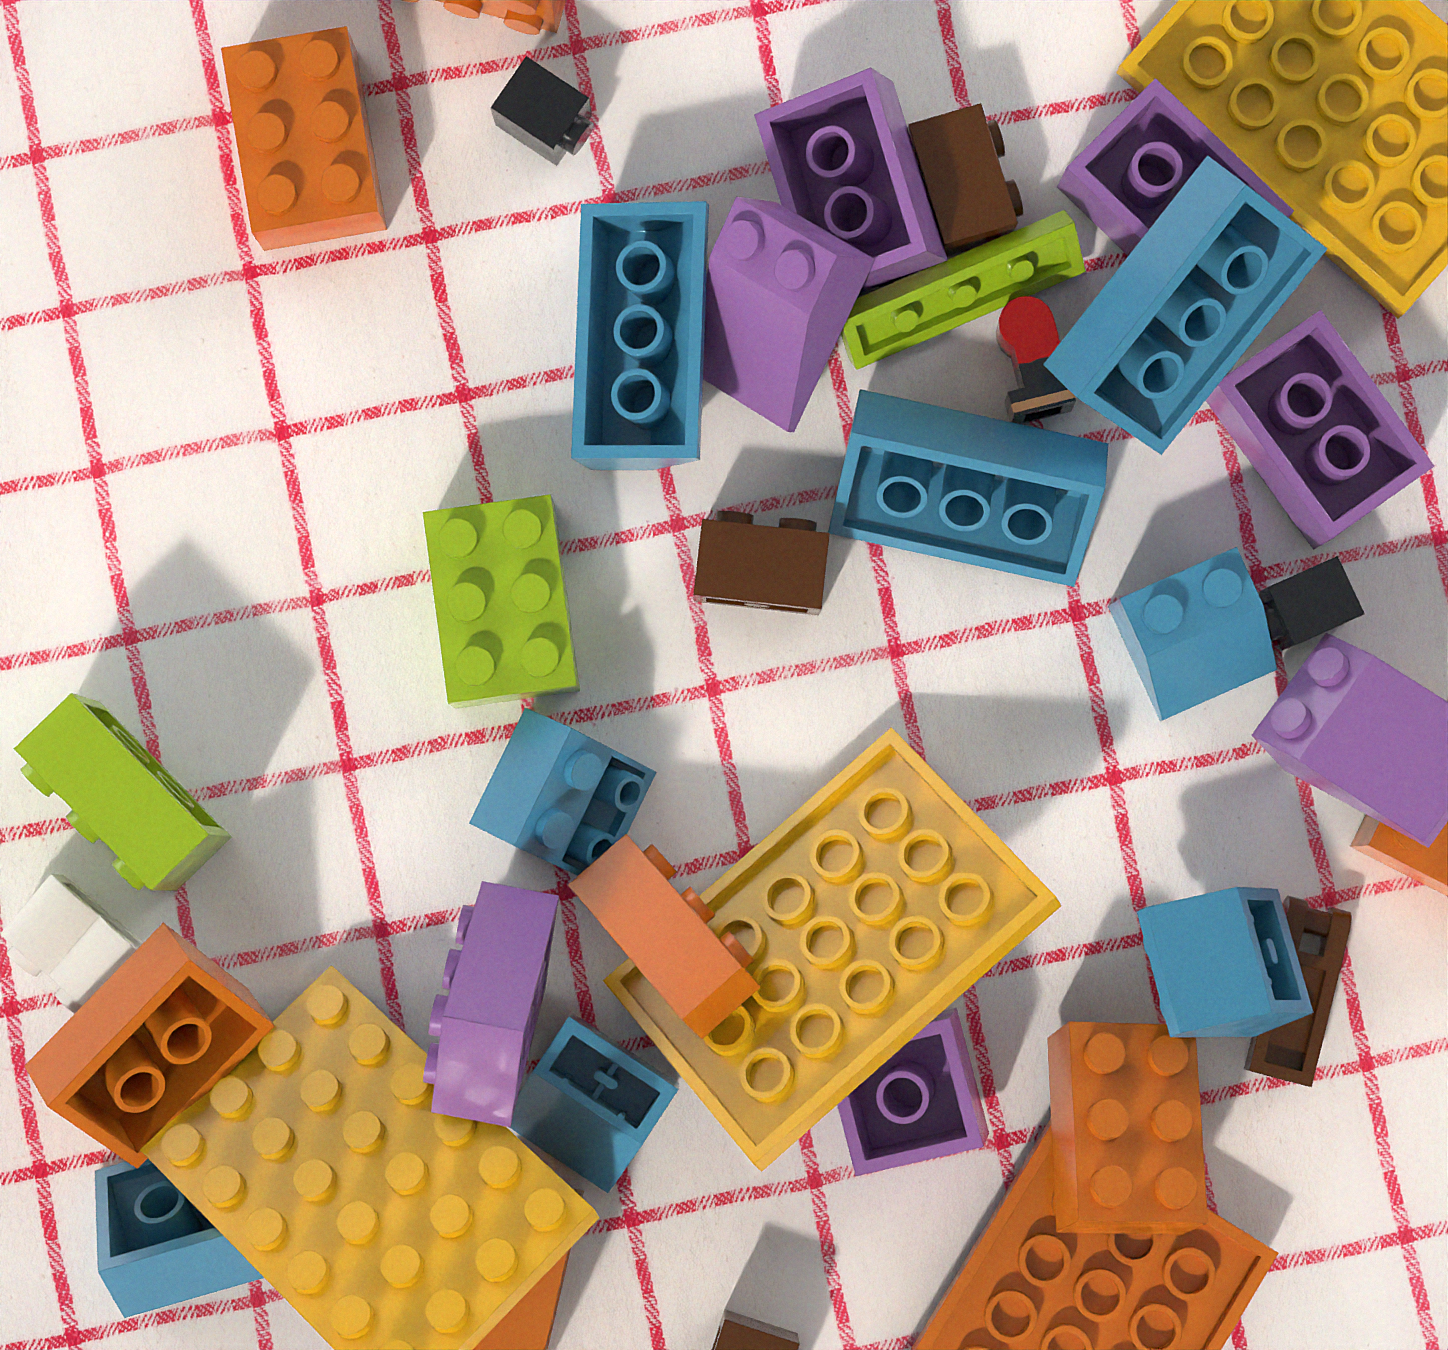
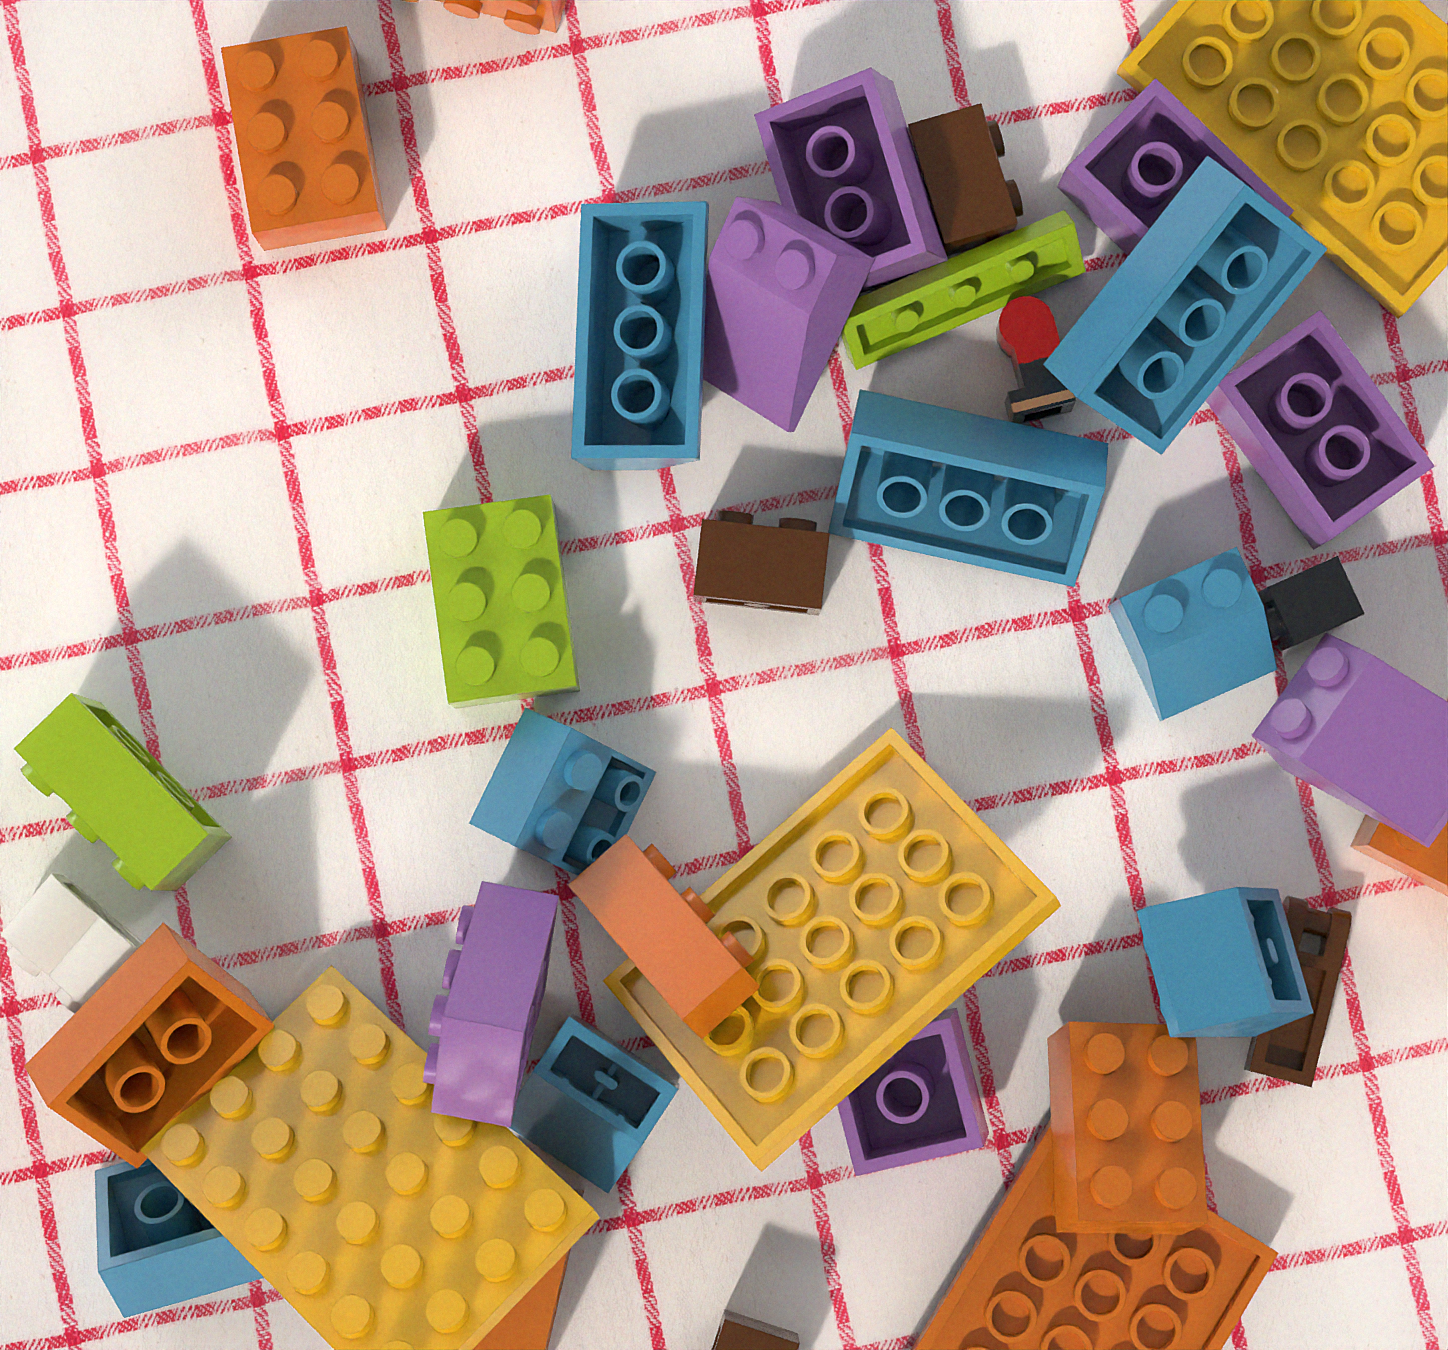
(543, 112): black brick -> none

